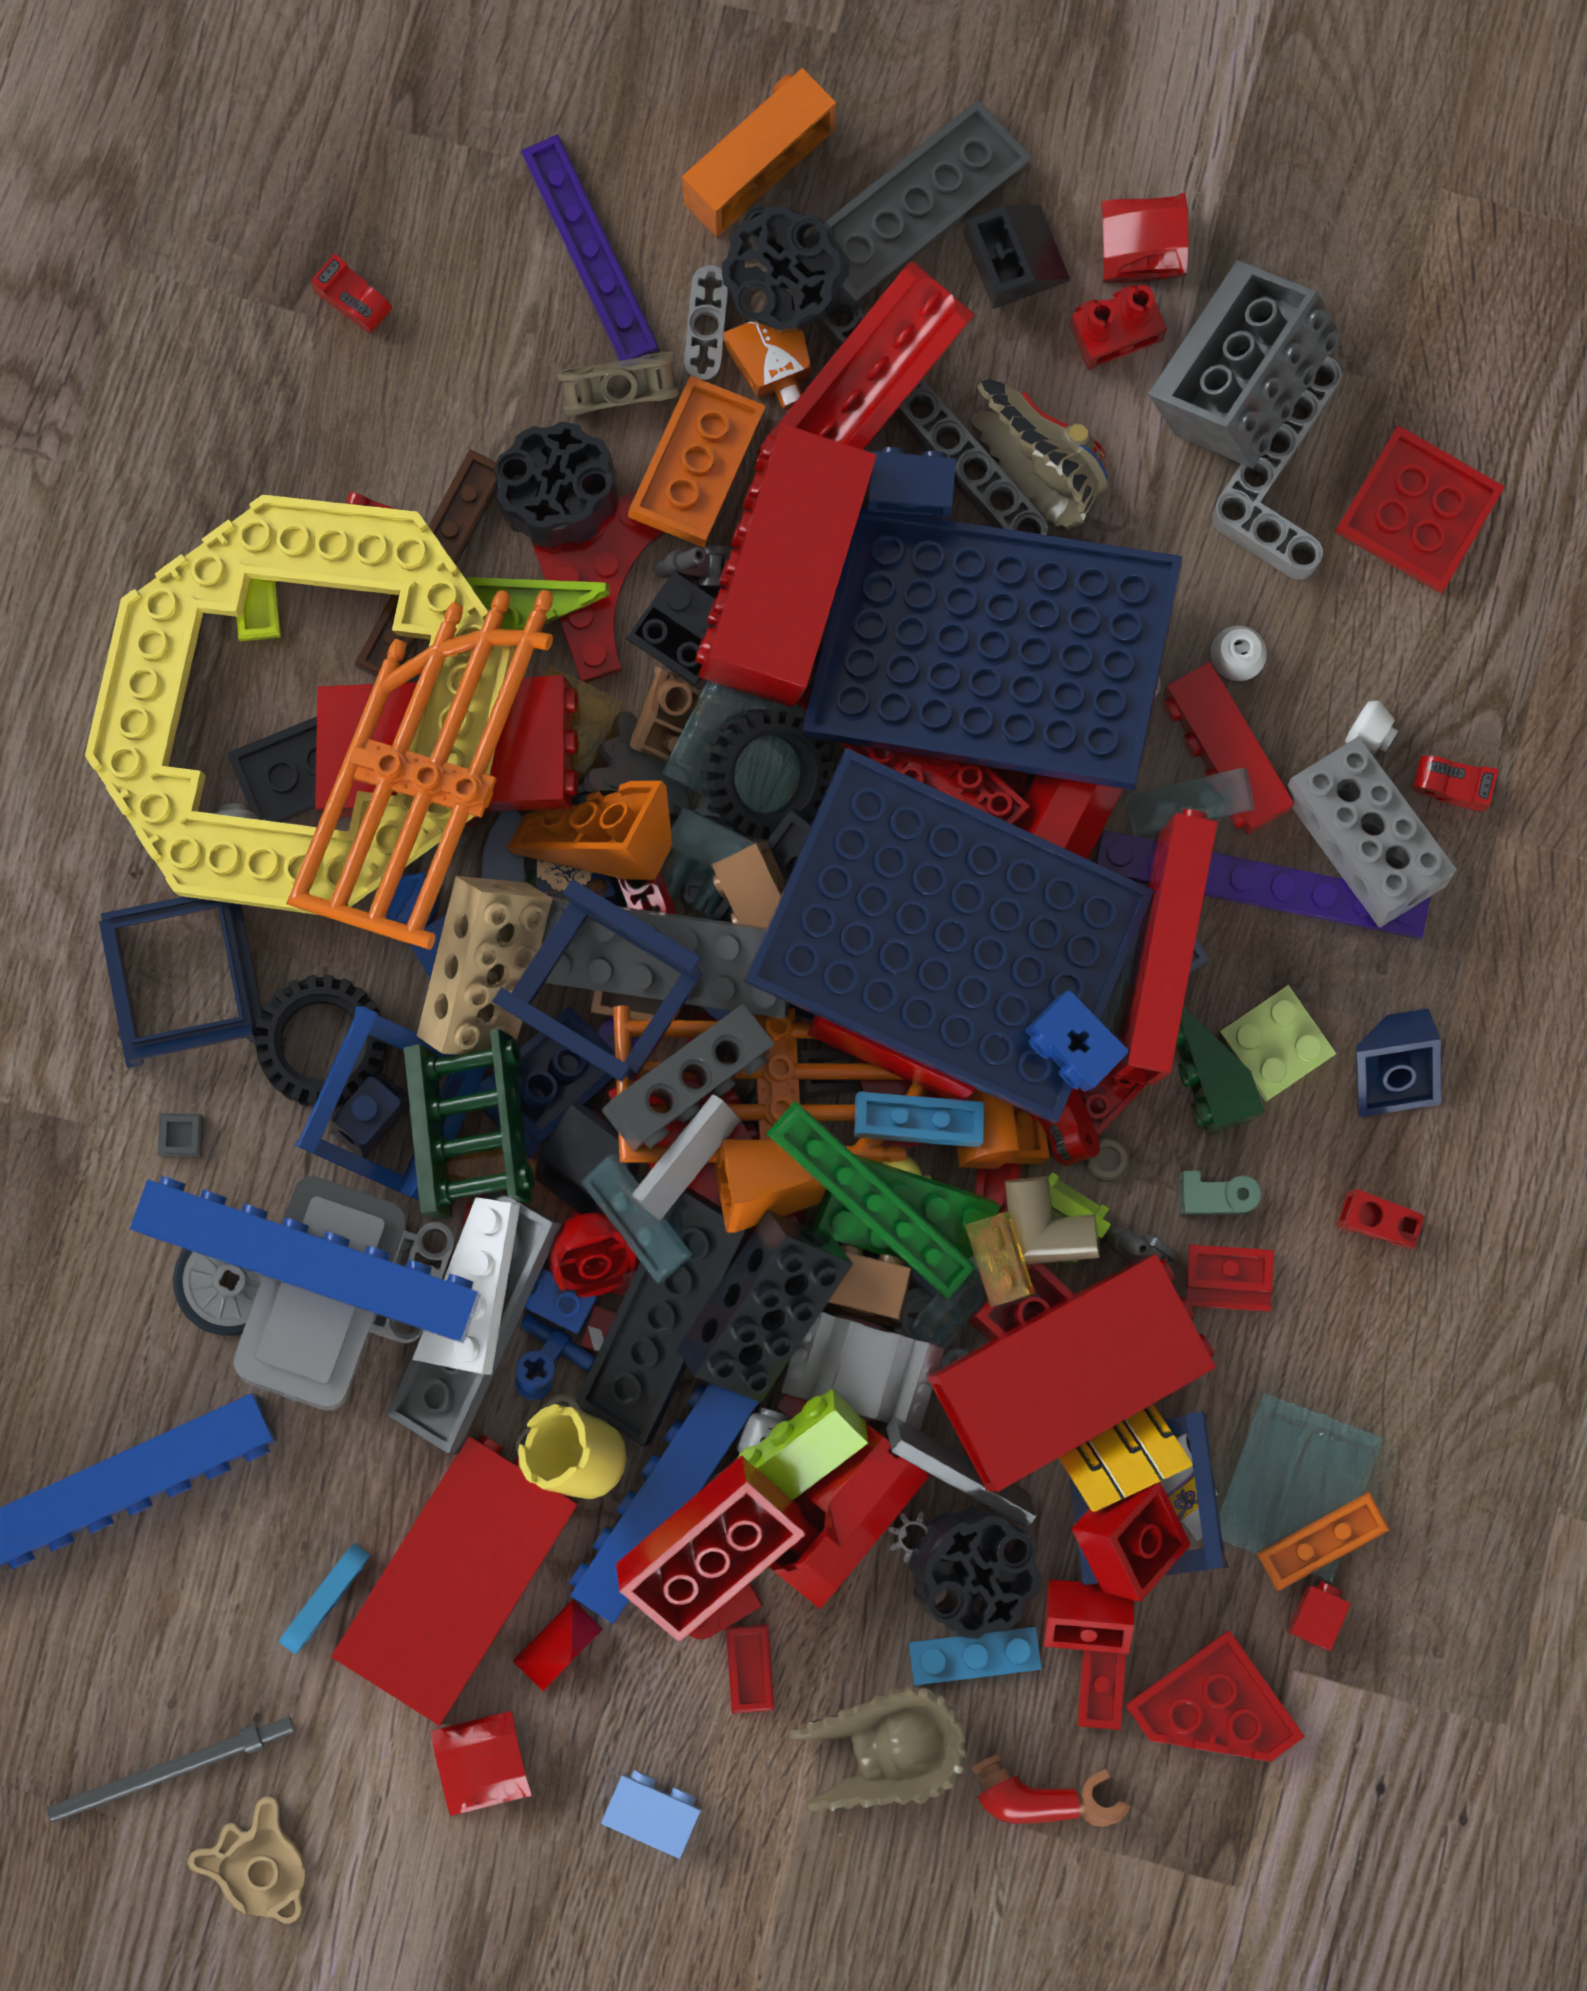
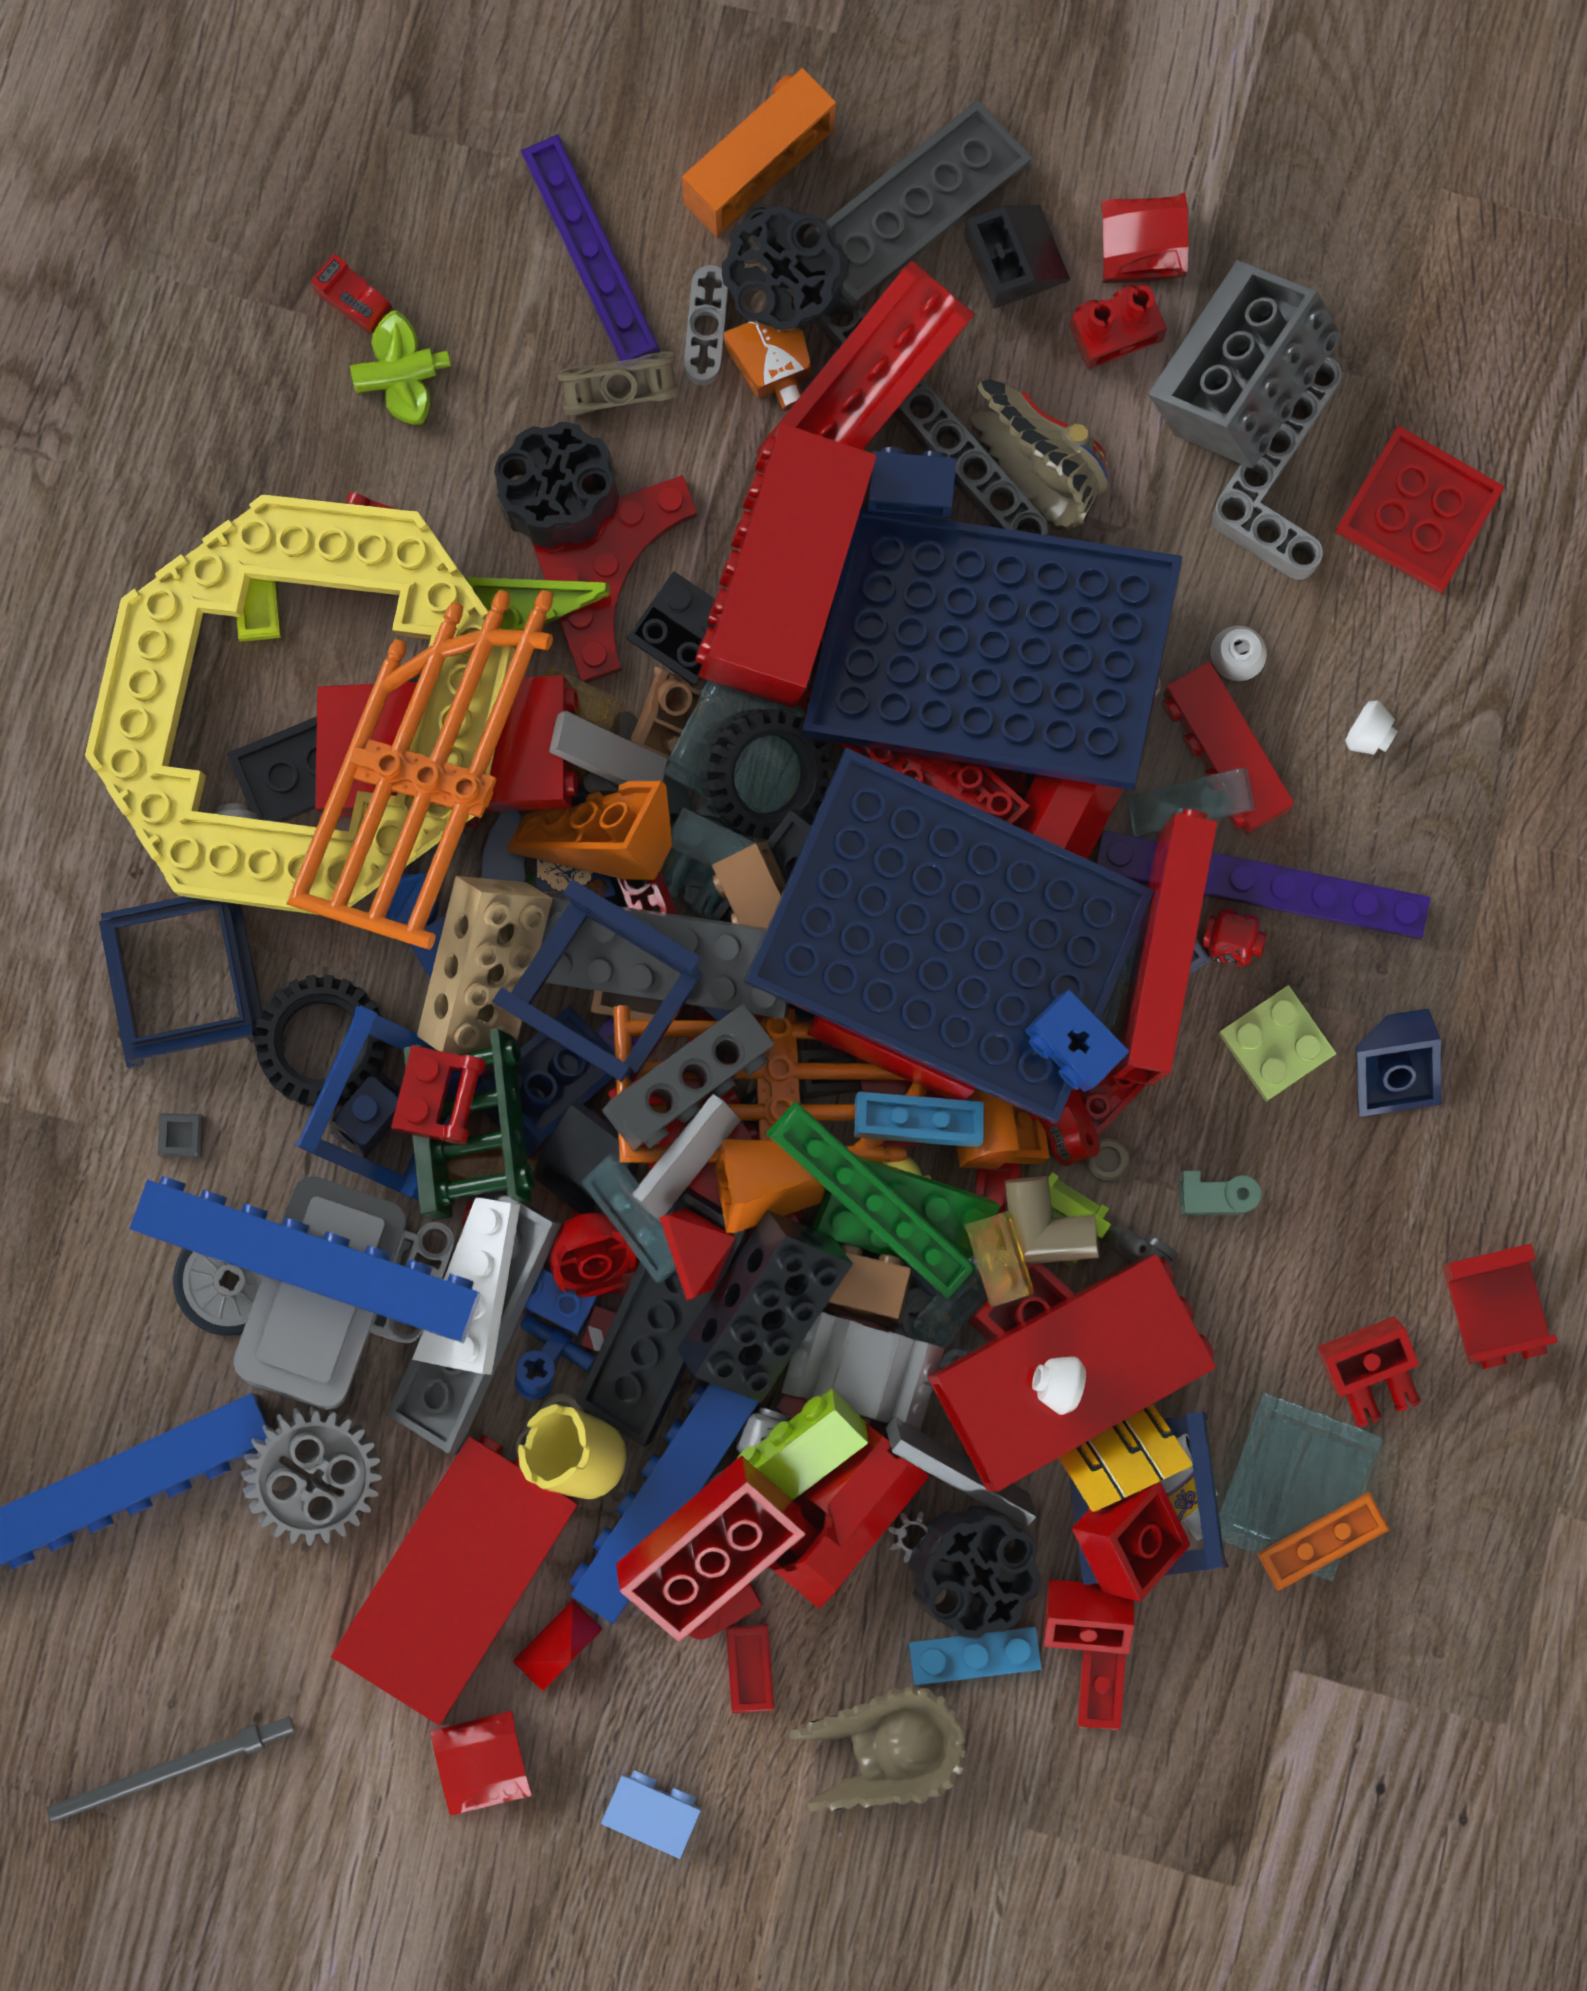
(257, 1868): tan tile -> none
(290, 1507): none -> light grey gear
(325, 1598): dark azure beam -> none
(399, 369): none -> lime plant
(425, 1092): none -> red plate
(454, 527): reddish brown tile -> none
(604, 751): none -> light grey tile
(696, 461): orange plate -> none
(696, 1249): none -> red slope
(697, 564): dark grey piece -> none
(1018, 1803): red piece -> none
(1060, 1383): none -> white cone
(1216, 1706): red plate -> none
(1218, 1079): dark green slope -> none
(1229, 1278): red plate -> none
(1234, 937): none -> red head
(1319, 1615): red brick -> none
(1368, 1358): none -> red brick
(1378, 808): light grey brick -> none
(1380, 1219): red leg -> none
(1455, 782): red leg -> none
(1498, 1306): none -> red panel

